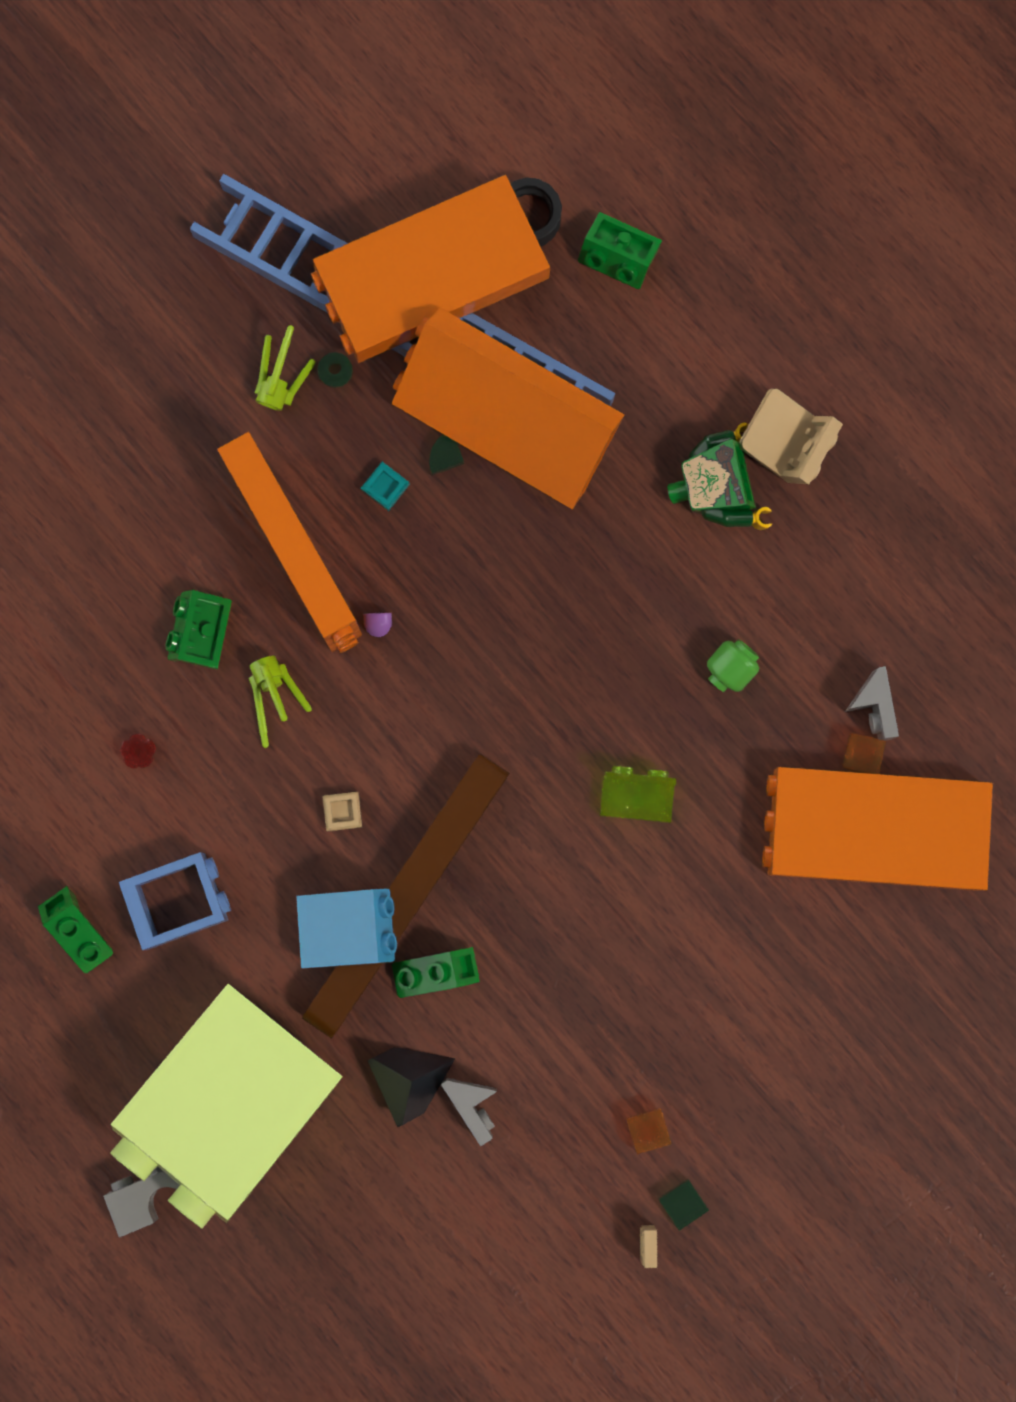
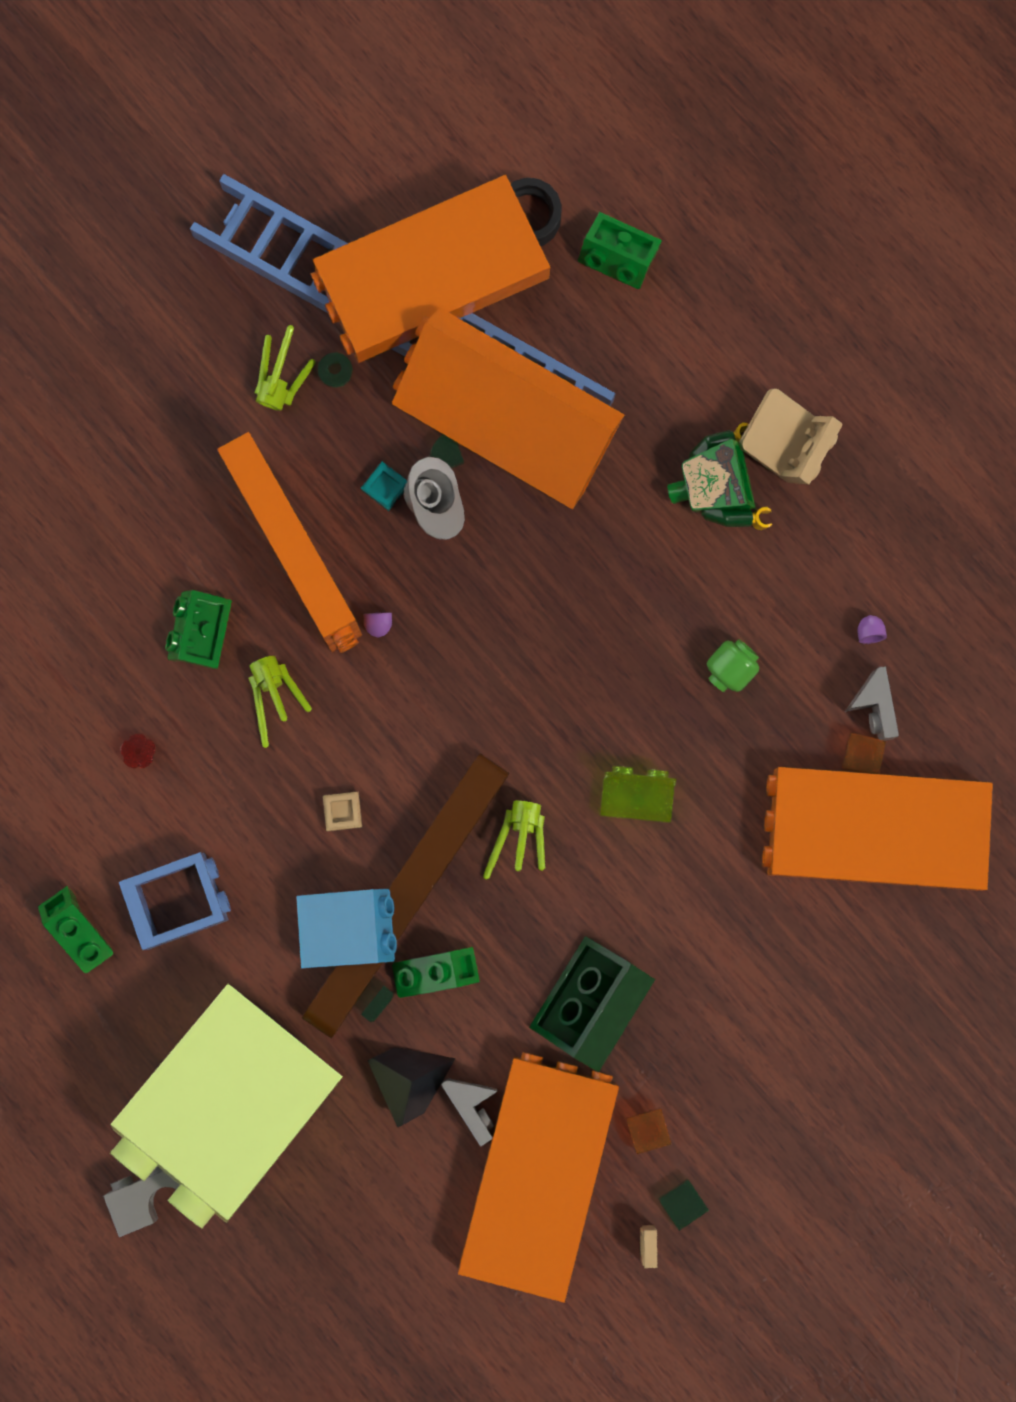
(378, 1004): none -> clear green tile
(435, 498): none -> light grey piece
(524, 818): none -> lime plant
(539, 1177): none -> orange brick
(592, 1003): none -> dark green slope
(871, 630): none -> medium lavender hinge

